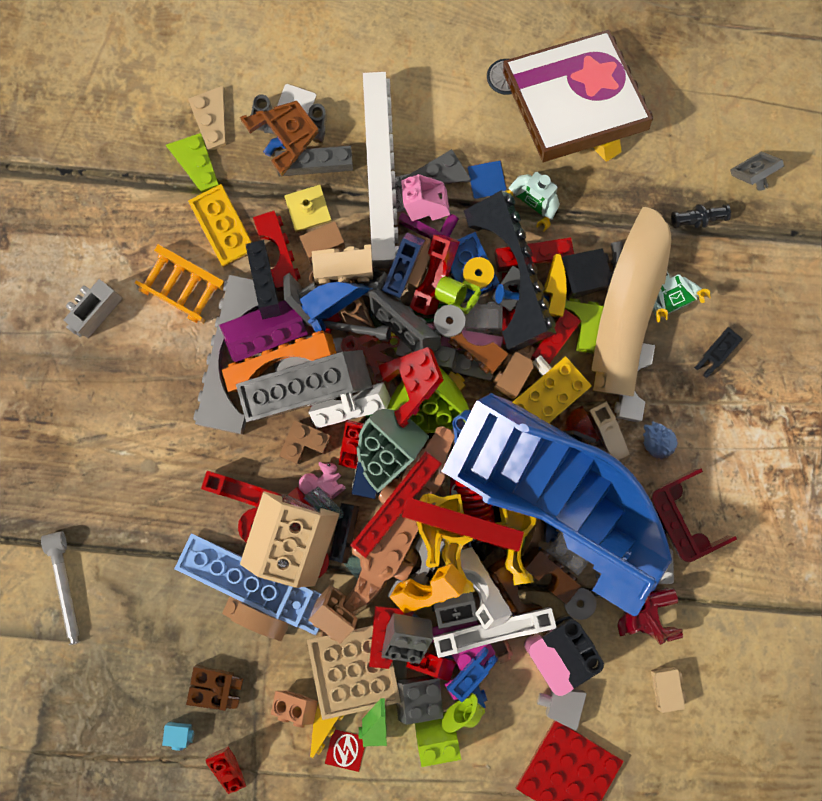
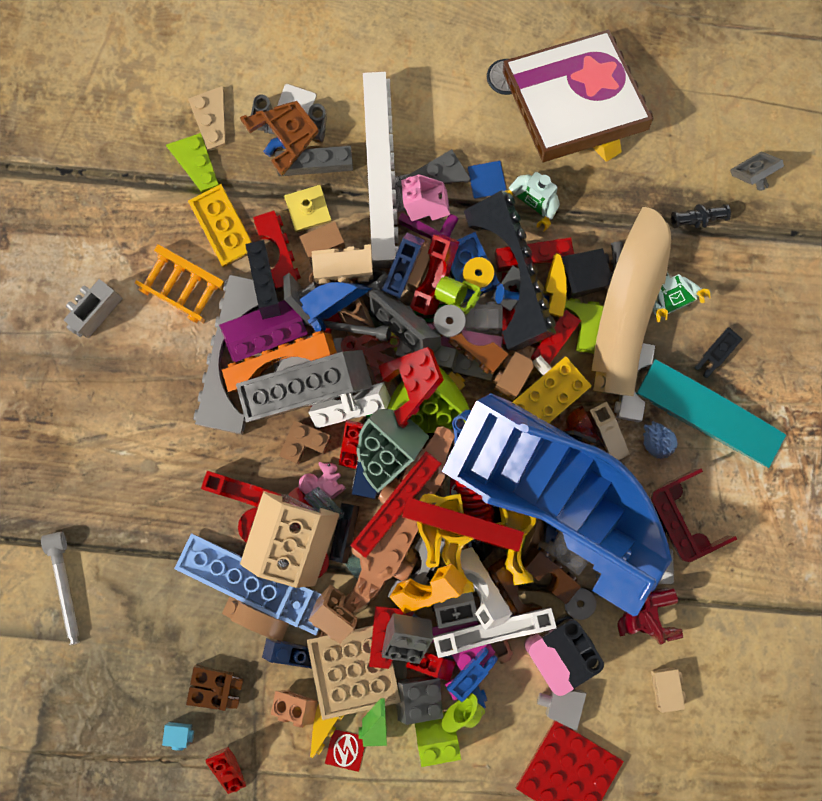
(286, 653): none -> dark blue slope
(711, 413): none -> teal slope

